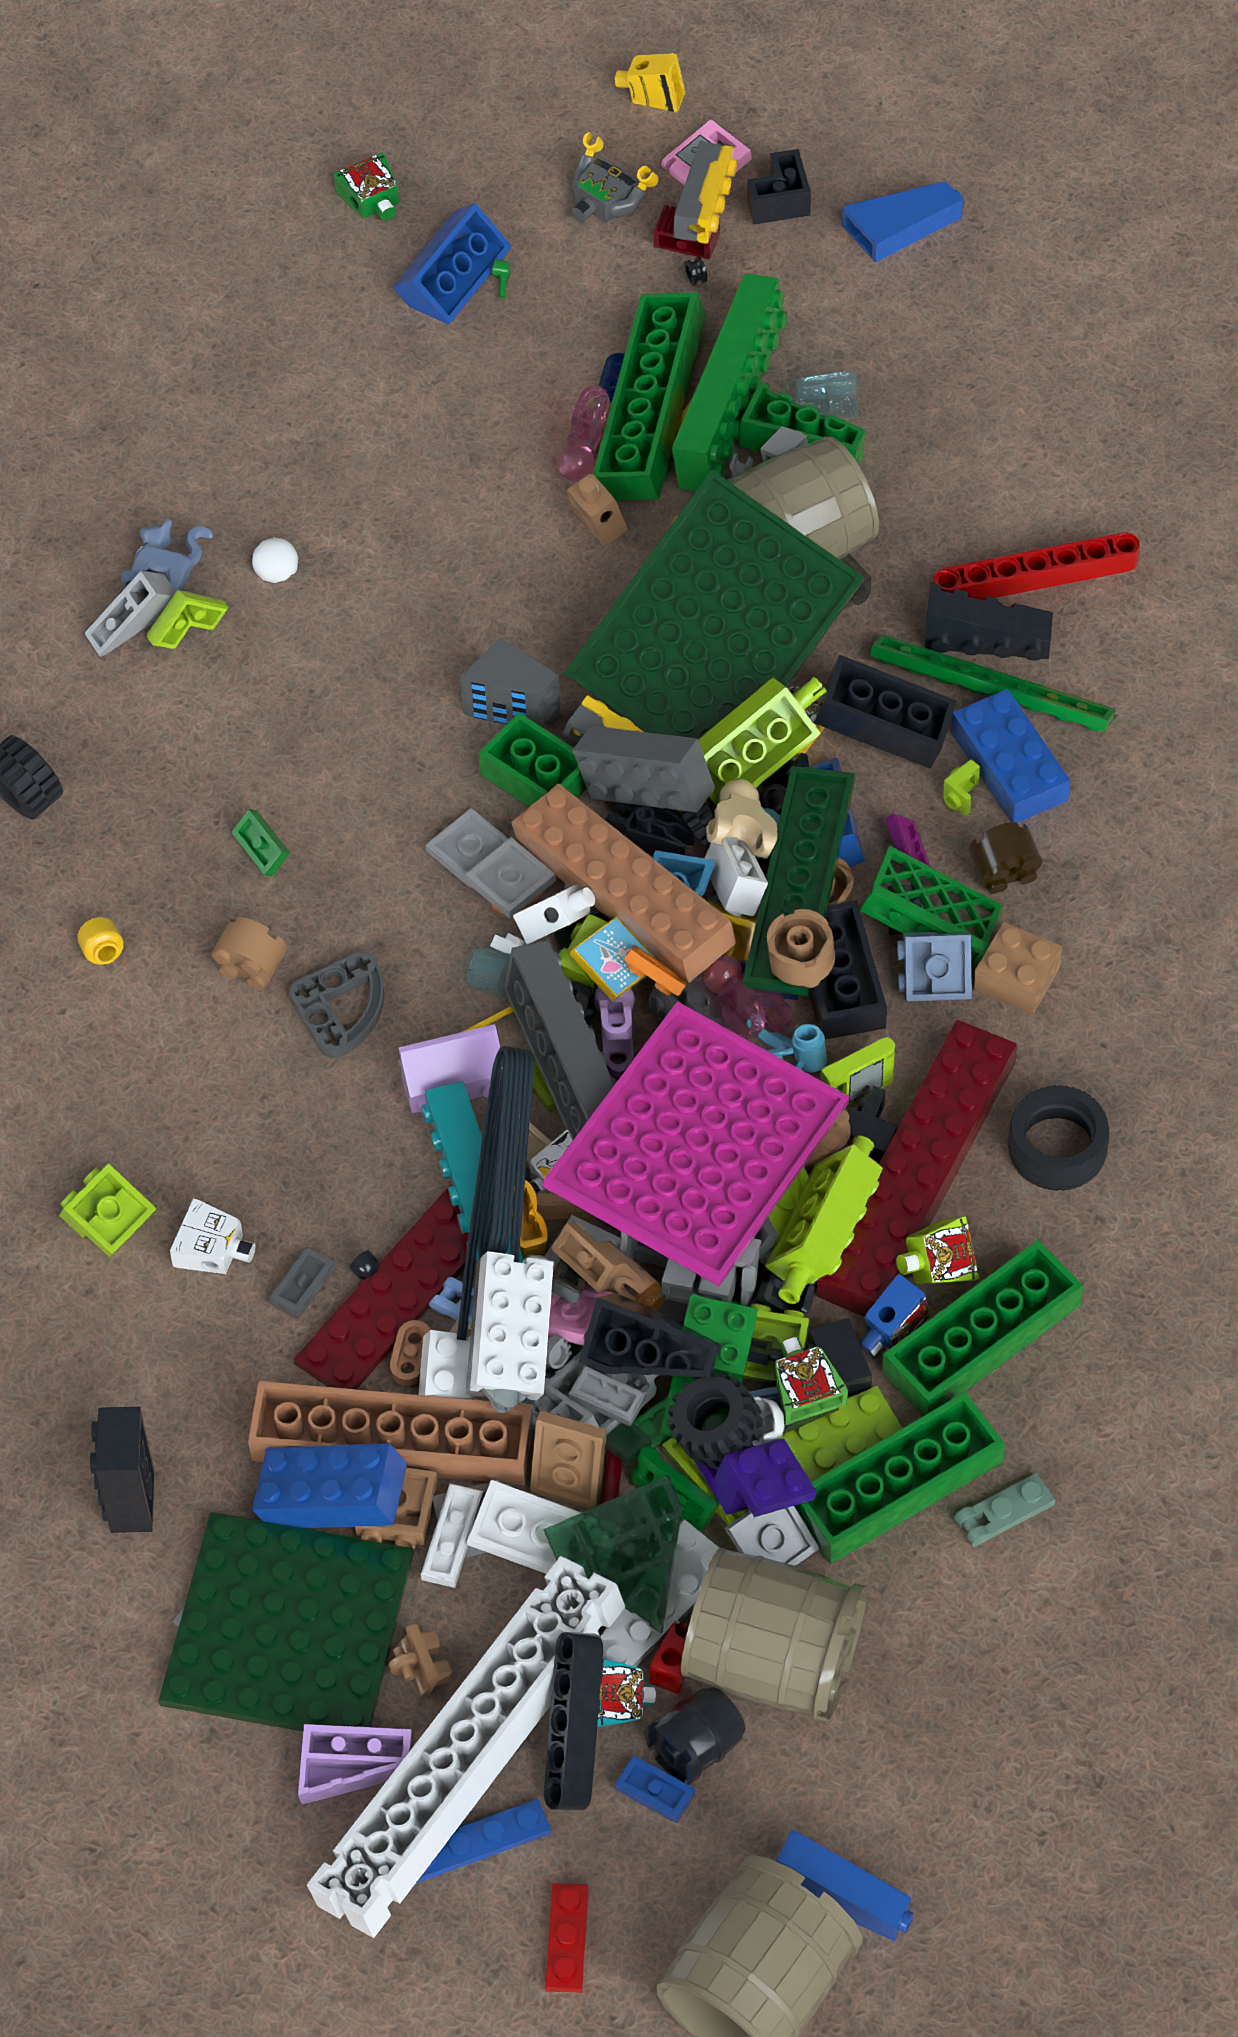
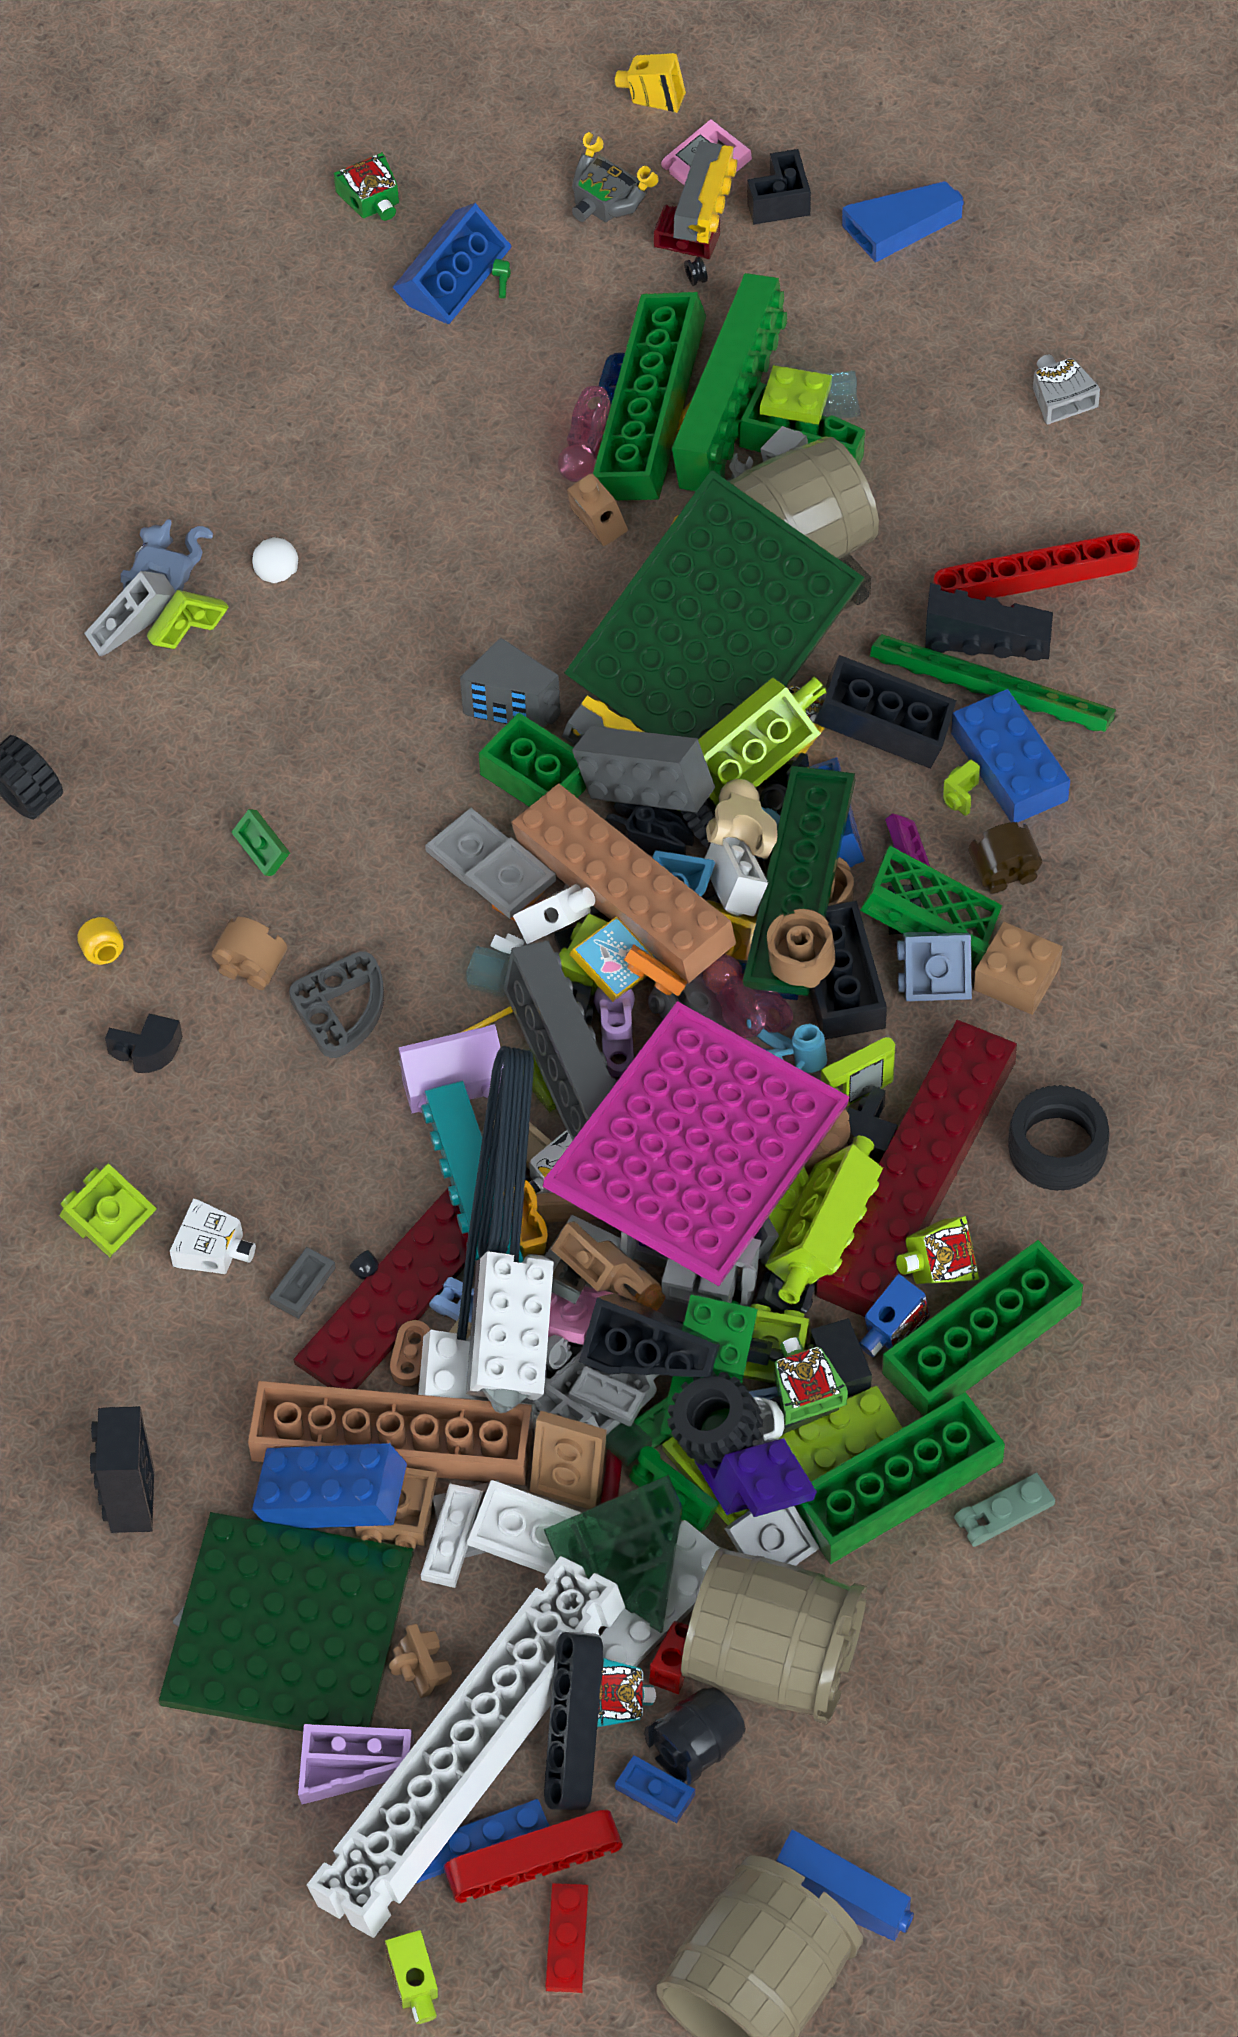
(151, 1048): none -> black brick
(408, 1962): none -> lime torso
(532, 1854): none -> red beam
(796, 394): none -> lime plate
(1063, 389): none -> light grey torso

